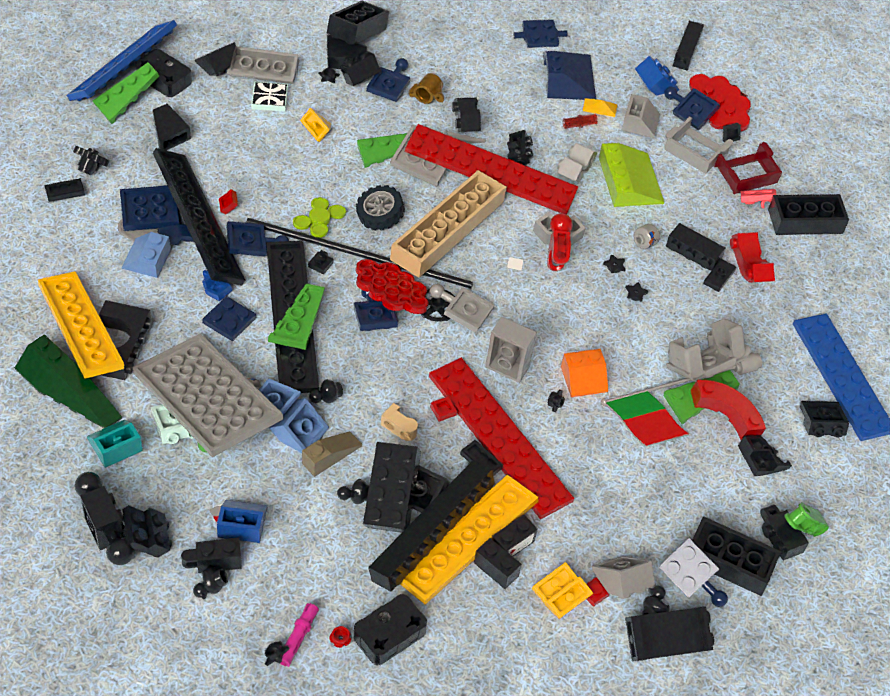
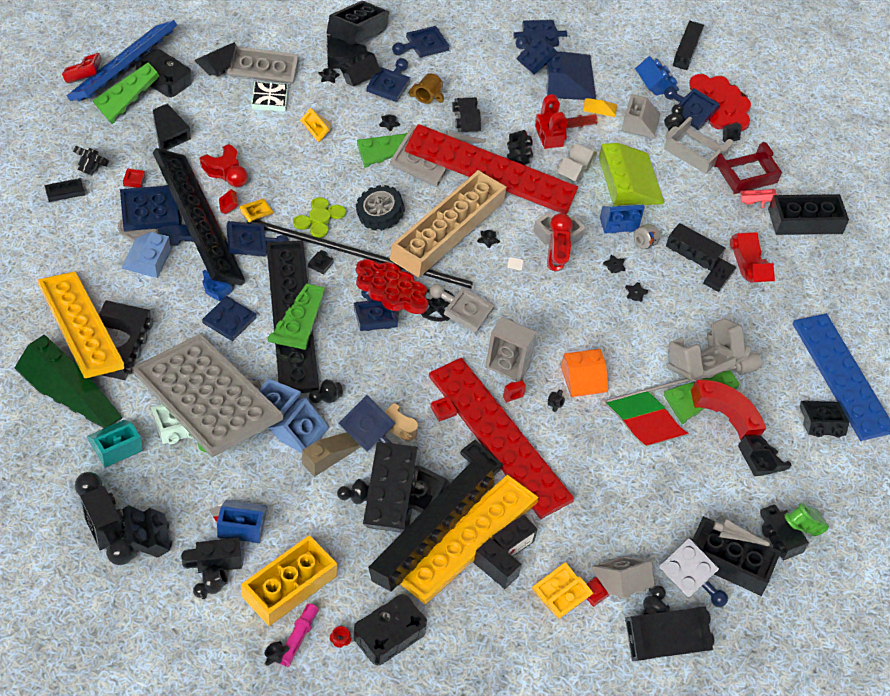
(83, 70): none -> red brick
(134, 178): none -> red plate
(225, 167): none -> red piece
(255, 210): none -> yellow slope
(289, 580): none -> yellow brick
(367, 424): none -> dark blue plate
(389, 121): none -> black plate
(424, 42): none -> dark blue plate
(488, 234): none -> black plate
(514, 391): none -> red plate
(535, 54): none -> dark blue plate
(551, 123): none -> red brick
(621, 217): none -> blue slope
(675, 118): none -> black animal
(732, 531): none -> light grey piece

